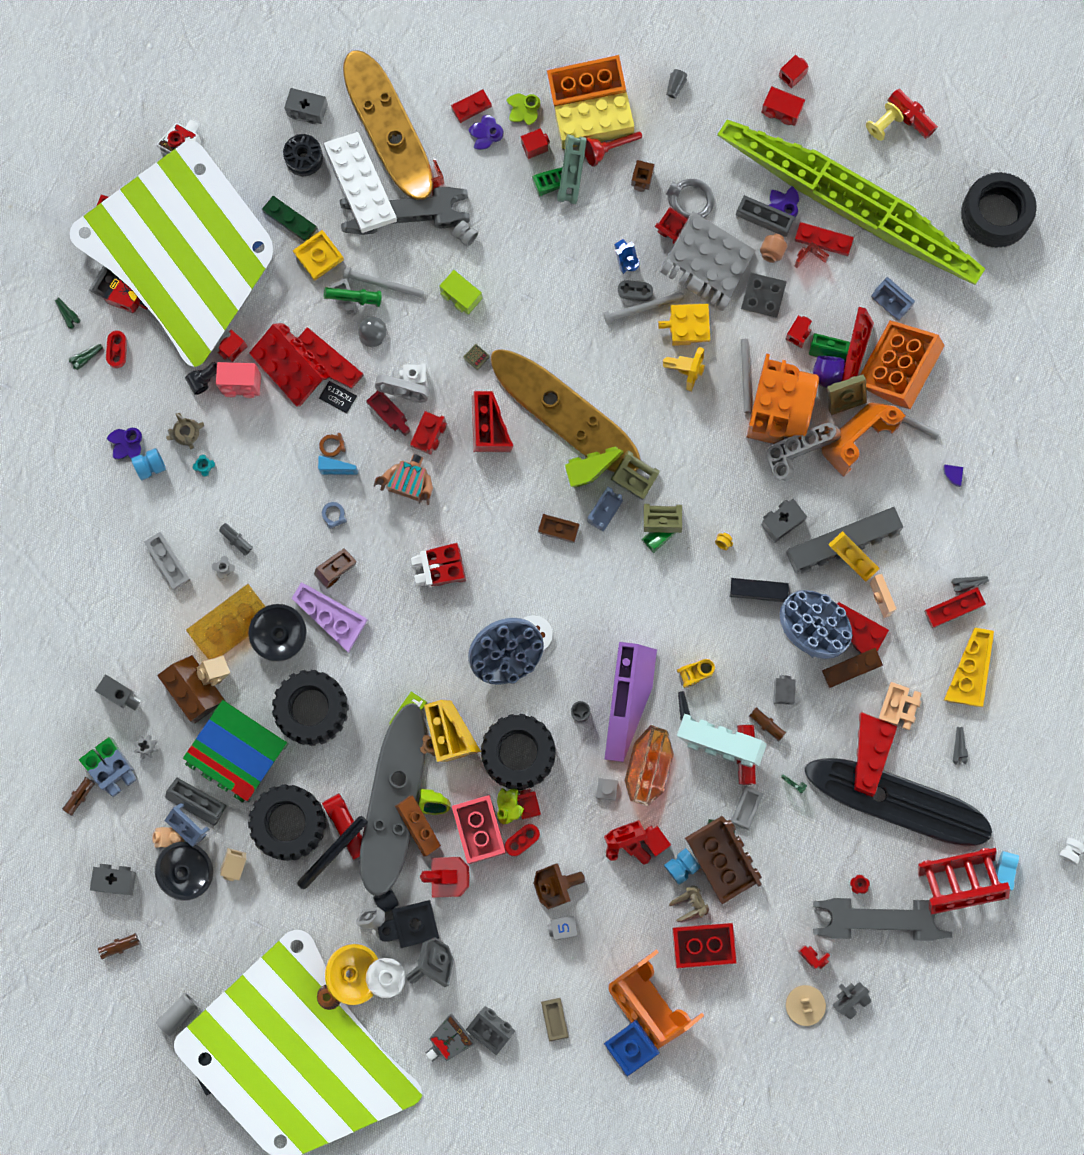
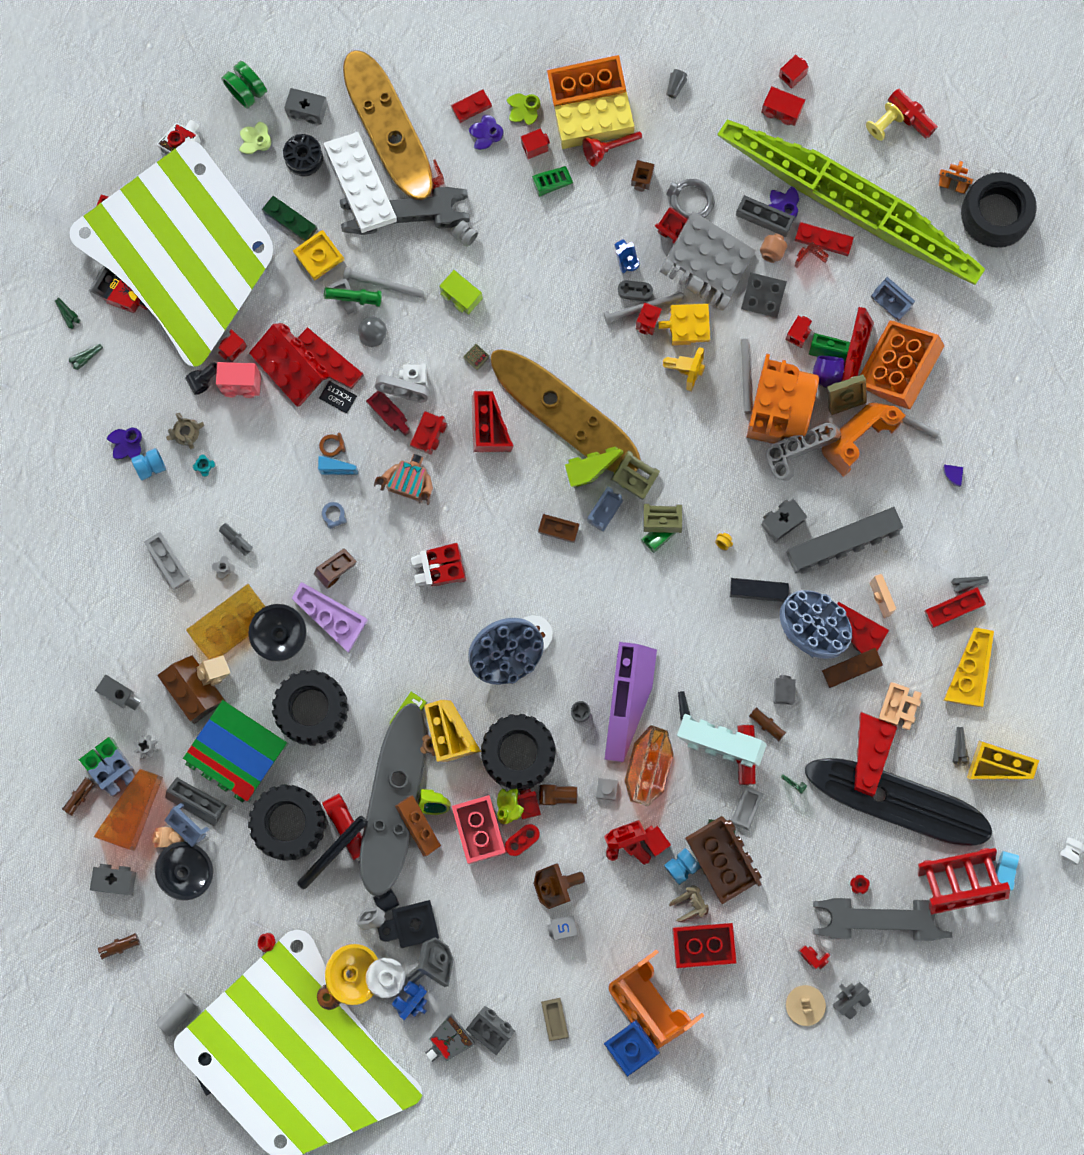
(116, 350): red plate -> none
(129, 815): none -> clear orange wedge
(233, 864): tan brick -> none
(244, 84): none -> green wheel
(253, 138): none -> yellowish green plate
(266, 942): none -> red plate
(413, 1002): none -> blue hips
(448, 877): red piece -> none
(557, 795): none -> reddish brown piece
(572, 169): sand green plate -> none
(648, 319): none -> red bracket
(695, 673): yellow piece -> none
(854, 556): yellow plate -> none
(963, 181): none -> orange hips
(999, 763): none -> yellow wedge

